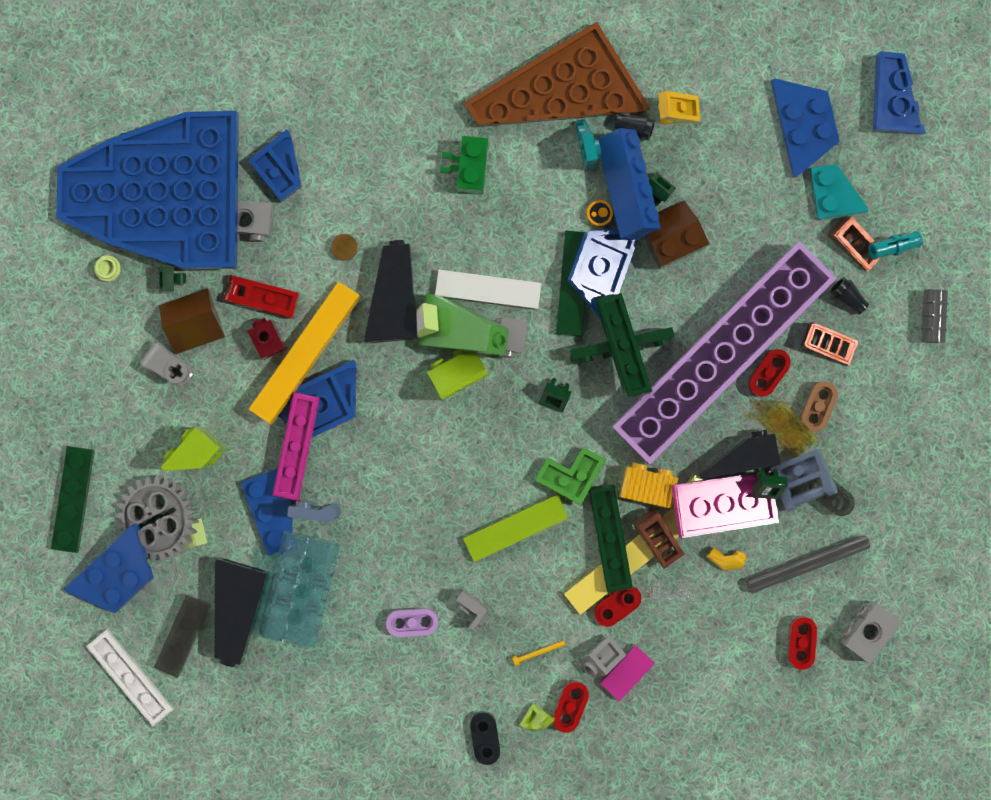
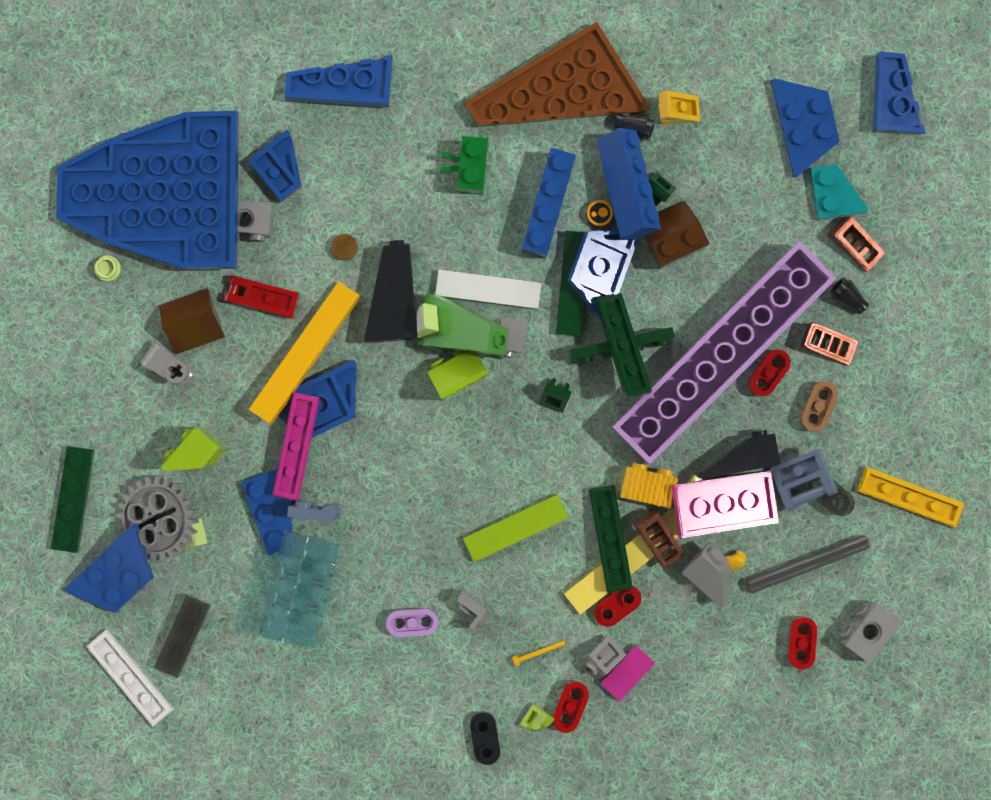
(168, 279): dark green tile -> none
(237, 604): black slope -> none
(266, 338): dark red brick -> none
(349, 84): none -> blue wing
(548, 203): none -> blue brick
(572, 482): bright green plate -> none
(589, 147): teal wing -> none
(710, 573): none -> light grey slope
(769, 486): dark green tile -> none
(788, 428): clear yellow hinge -> none
(895, 245): teal pin -> none
(910, 497): none -> yellow tile
(934, 316): dark grey axle -> none

